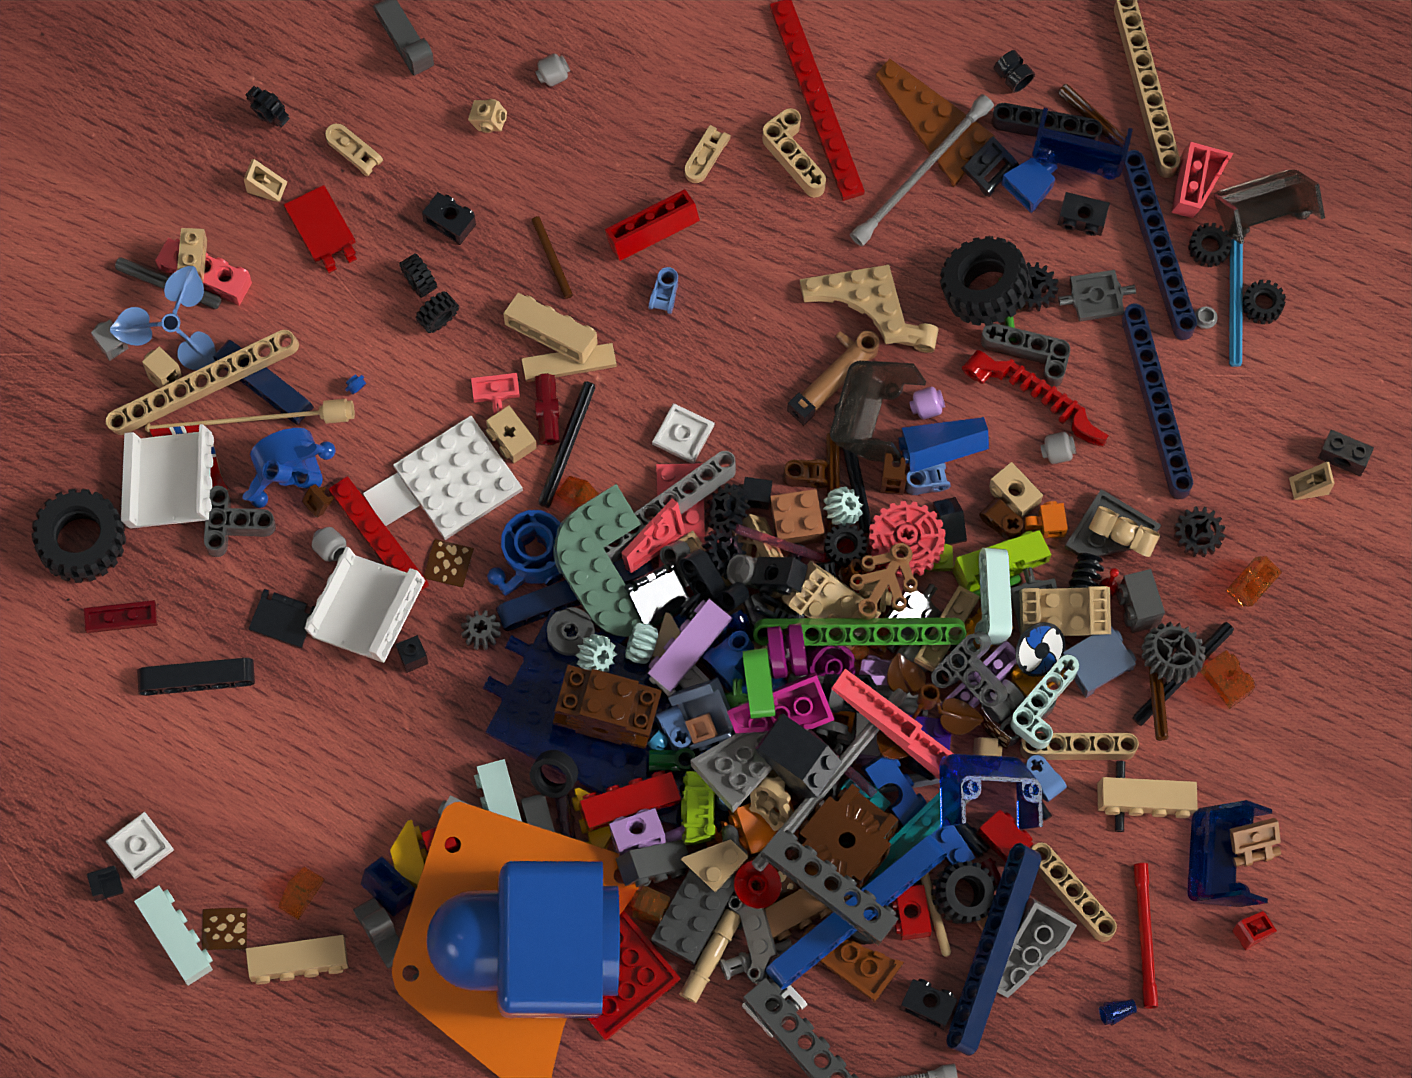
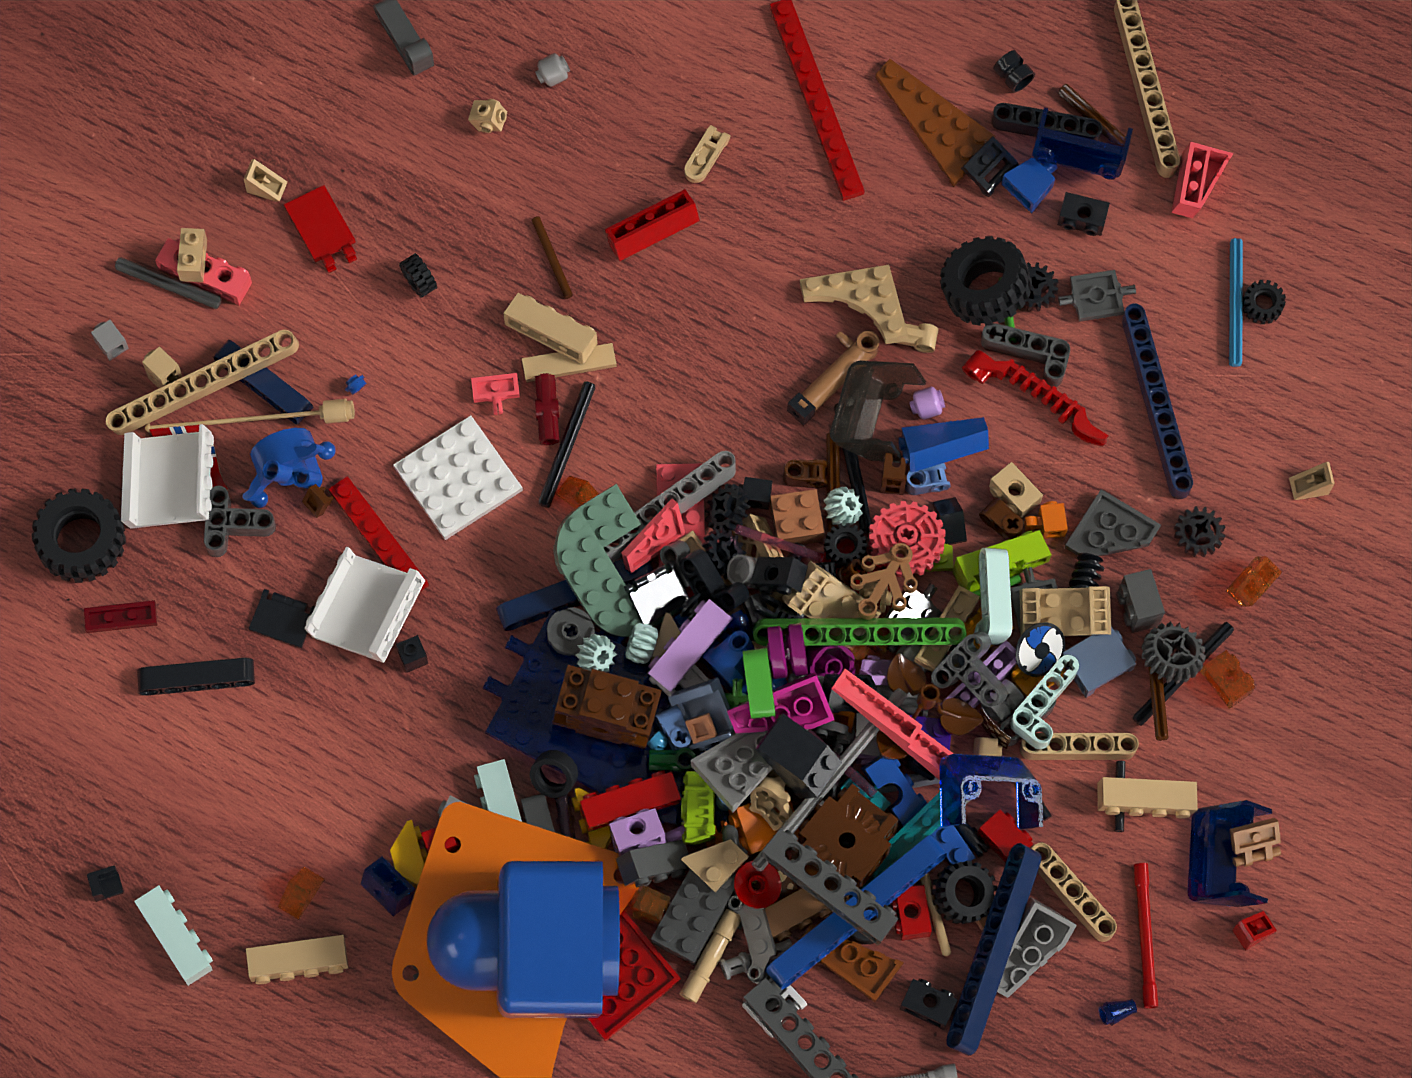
(139, 845): white plate -> none
(184, 288): medium blue plant -> none
(224, 929): reddish brown sticker -> none
(267, 106): black gear -> none
(328, 544): light grey head -> none
(352, 148): tan plate -> none
(379, 929): dark grey beam -> none
(391, 499): white sticker -> none
(437, 312): black tyre -> none
(448, 563): reddish brown sticker -> none
(455, 229): black brick -> none
(486, 636): dark grey gear -> none
(508, 422): tan brick -> none
(535, 570): blue piece -> none
(664, 294): medium blue piece -> none
(683, 433): white plate -> none
(797, 156): tan beam -> none
(864, 231): light grey hose -> none
(990, 865): dark red pin -> none
(1050, 781): medium blue piece -> none
(1058, 448): light grey head -> none
(1111, 582): red hinge -> none
(1124, 531): tan piece -> none
(1159, 254): dark blue beam -> none
(1206, 317): light grey plate -> none
(1214, 233): black tyre -> none
(1266, 200): clear smoke windscreen -> none
(1345, 452): black brick -> none

